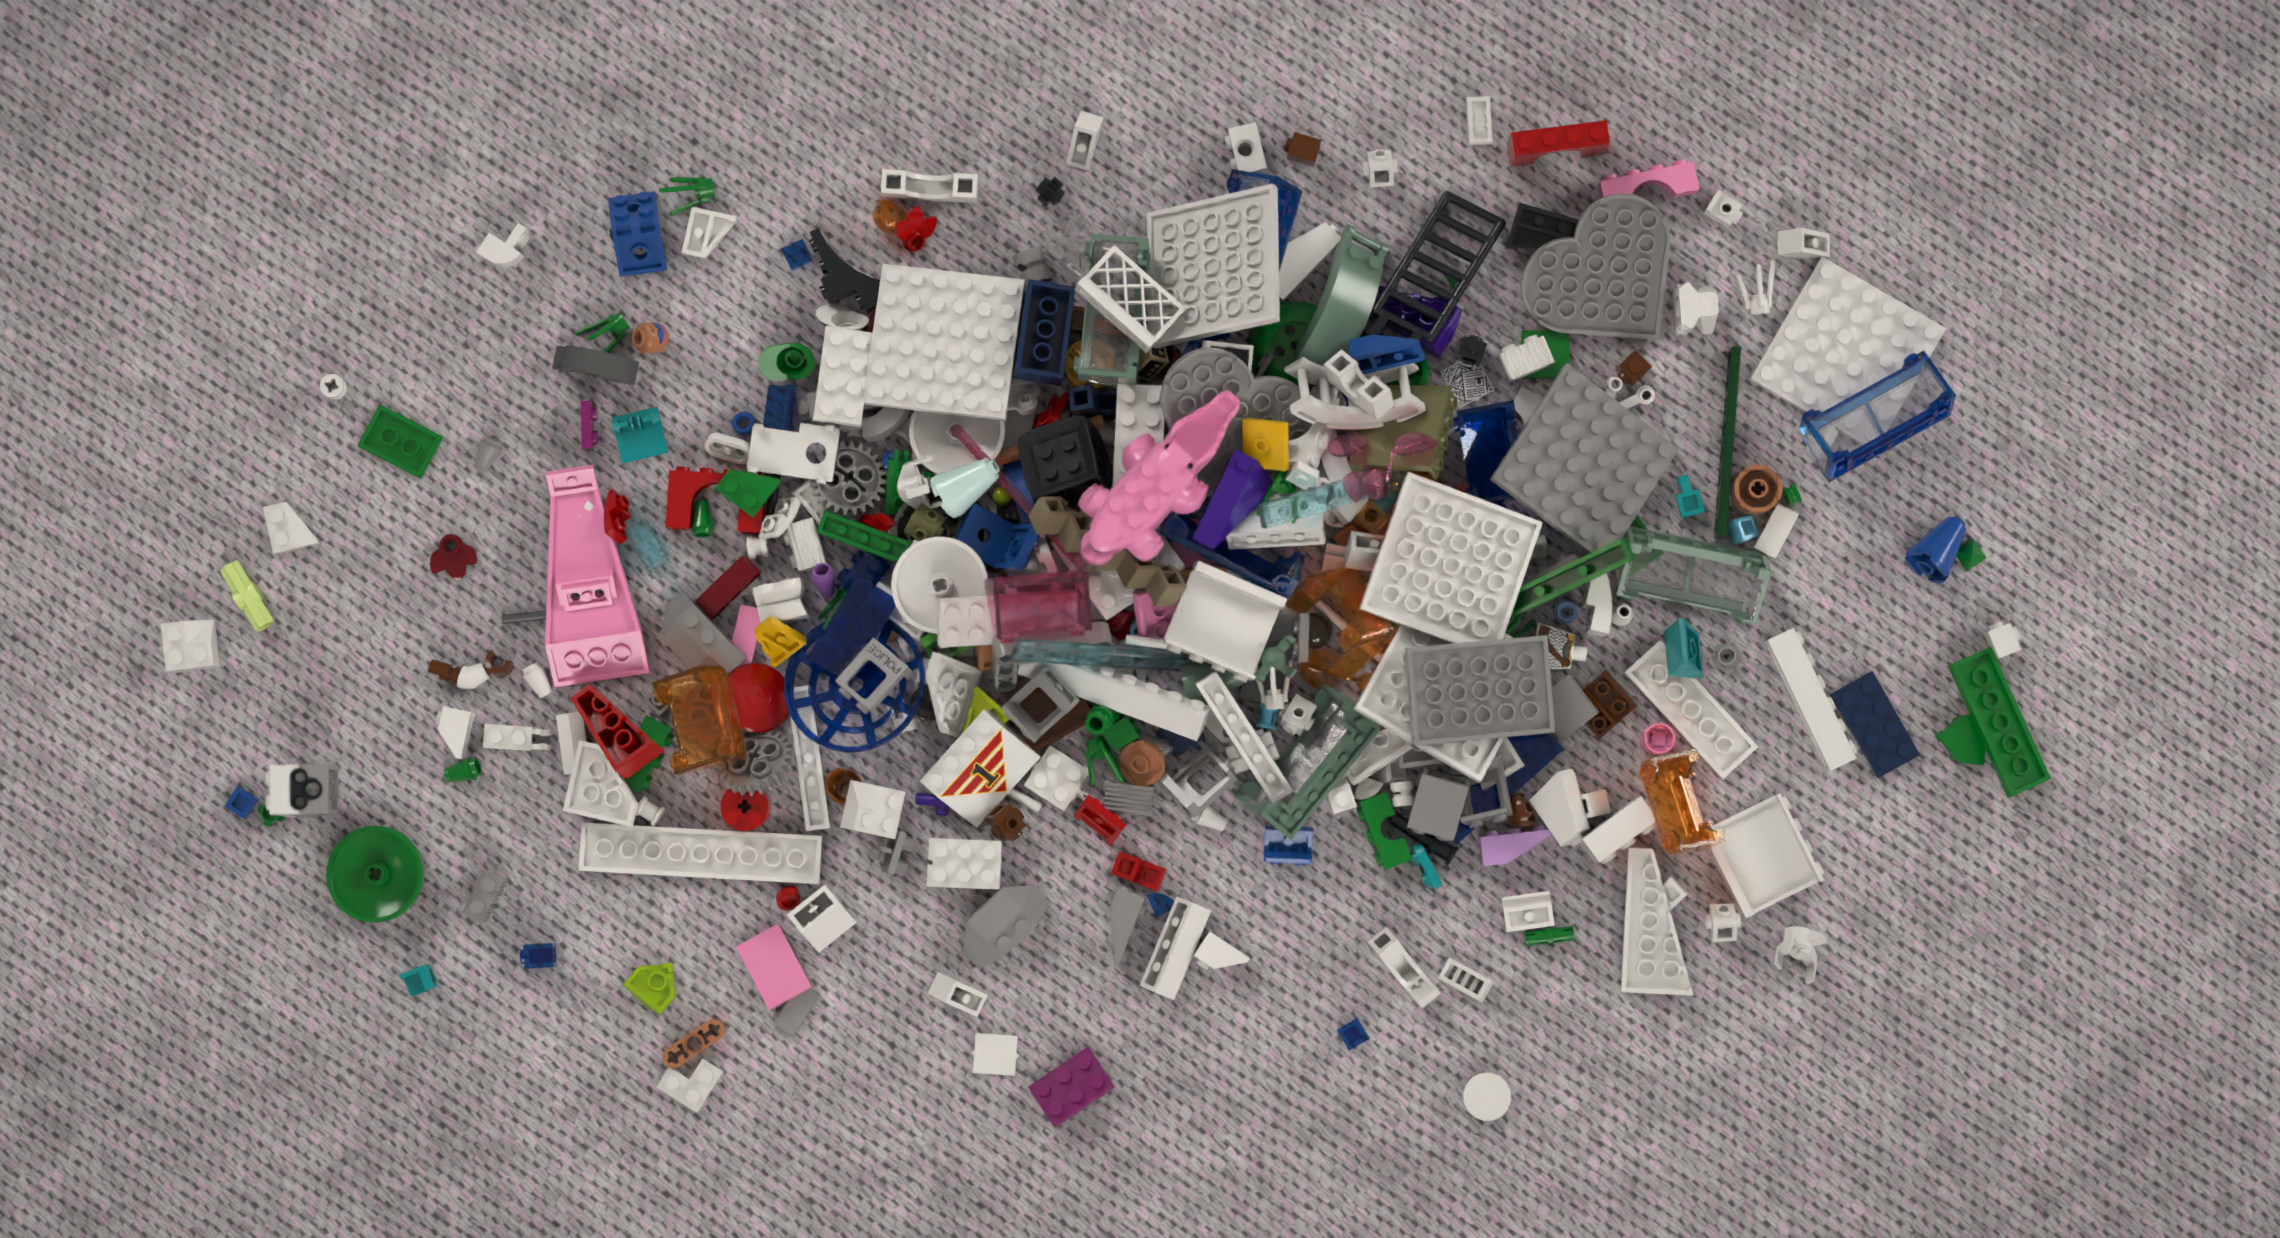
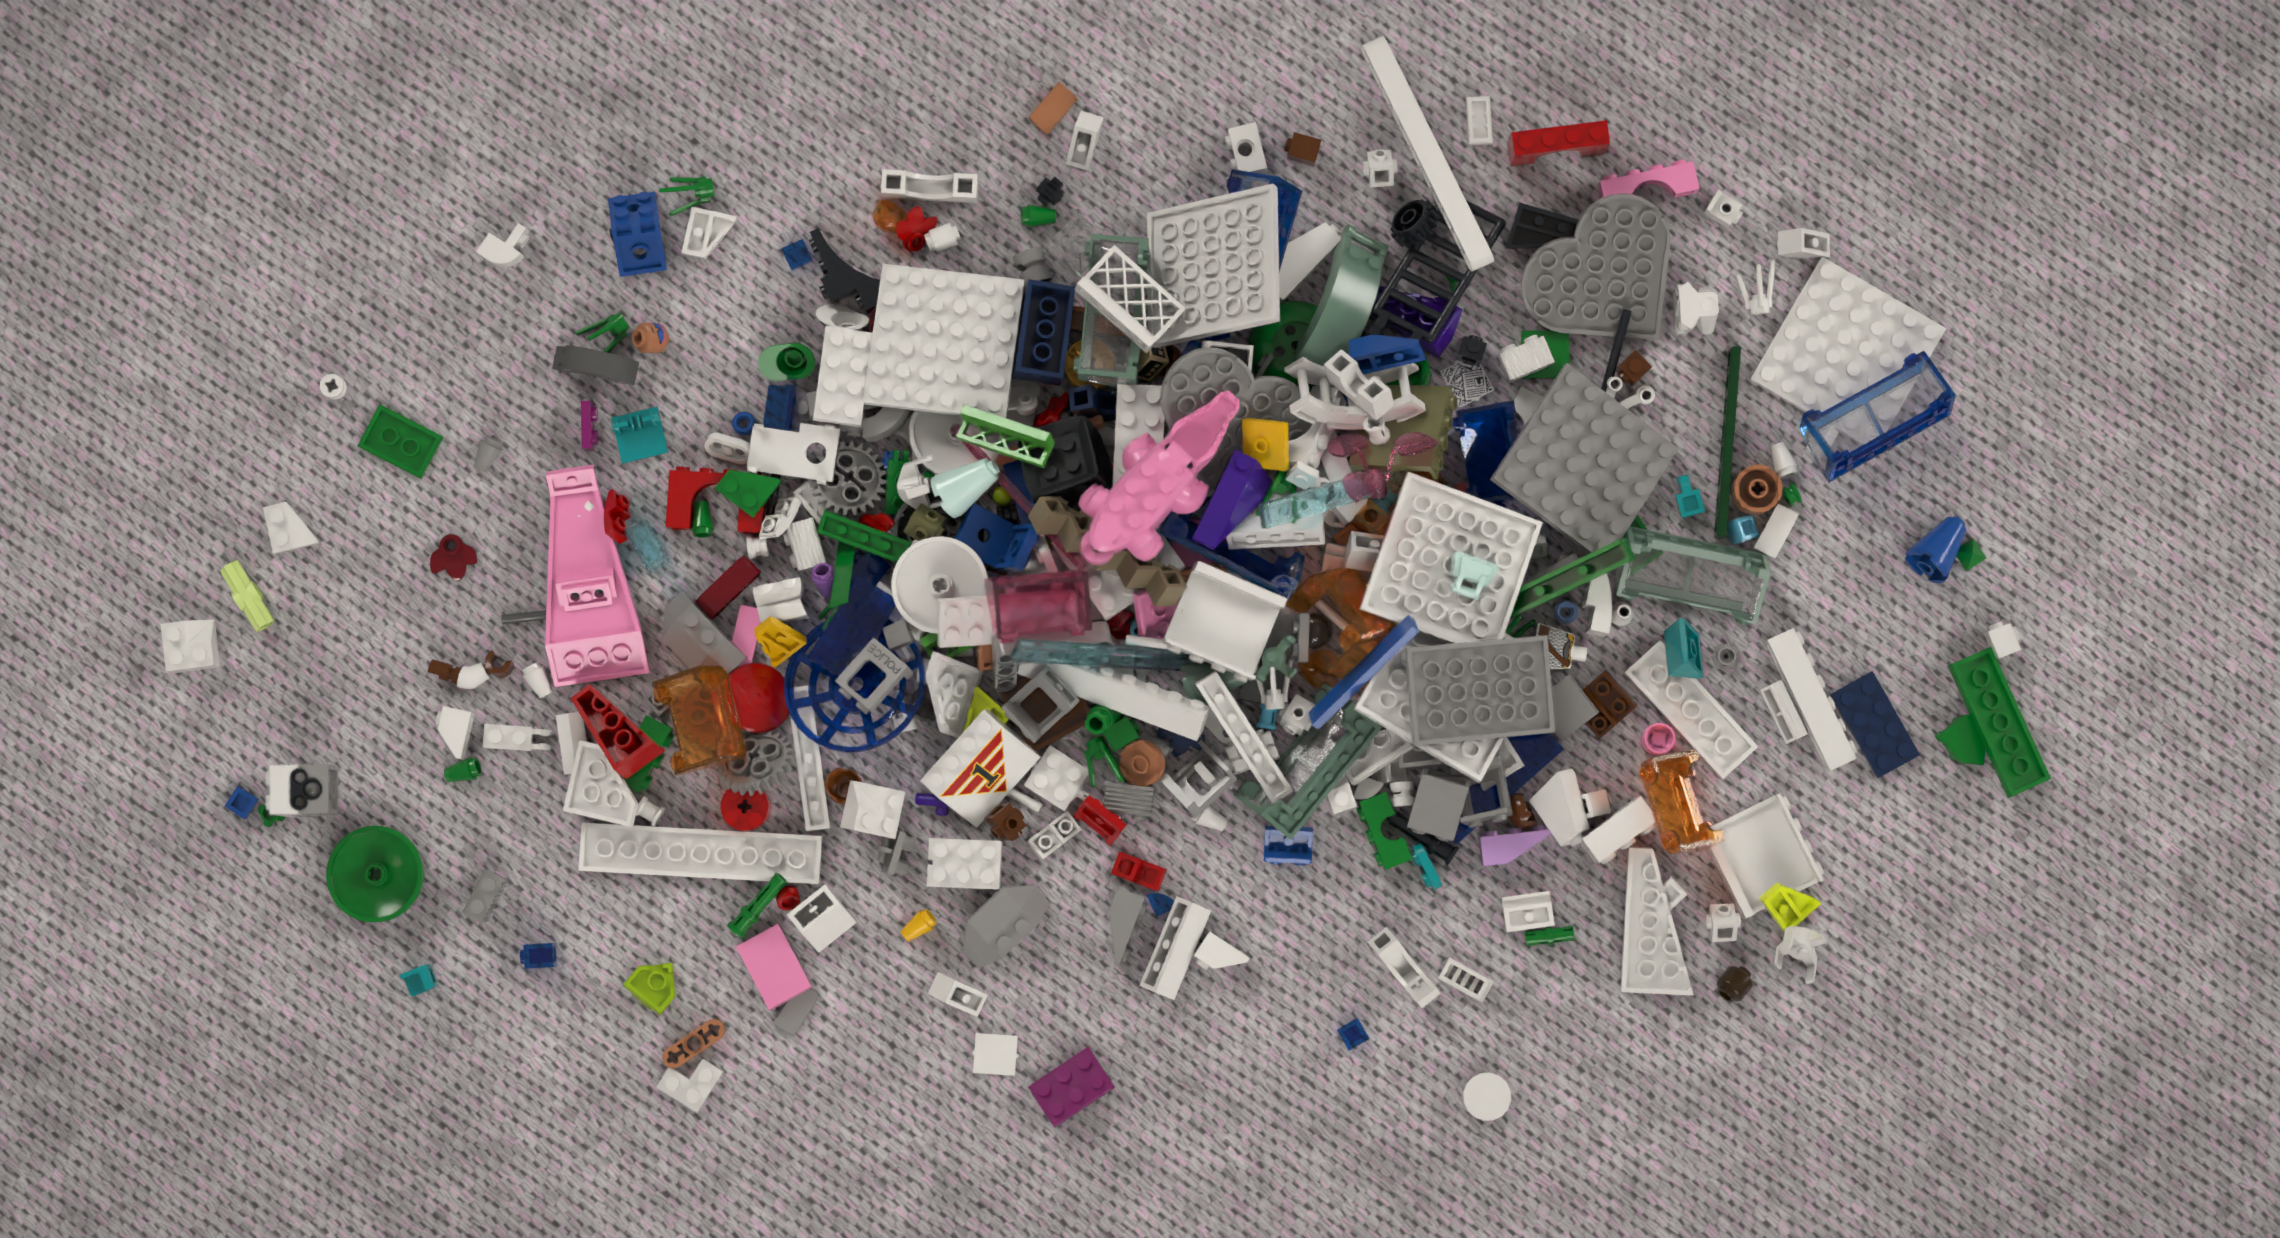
(750, 913): none -> green pin
(842, 574): none -> green sticker
(897, 635): none -> light grey tile
(920, 924): none -> yellow cone
(942, 237): none -> white brick
(1008, 428): none -> bright green fence
(1037, 216): none -> green cone
(1052, 108): none -> nougat slope
(1054, 835): none -> white slope
(1208, 778): none -> white tile
(1363, 672): none -> blue tile
(1375, 433): none -> white bush
(1414, 222): none -> black gear
(1427, 154): none -> white beam
(1472, 570): none -> light aqua piece
(1617, 347): none -> black bar
(1734, 983): none -> dark brown head
(1783, 461): none -> white cone
(1784, 711): none -> white piece
(1788, 905): none -> neon yellow wing

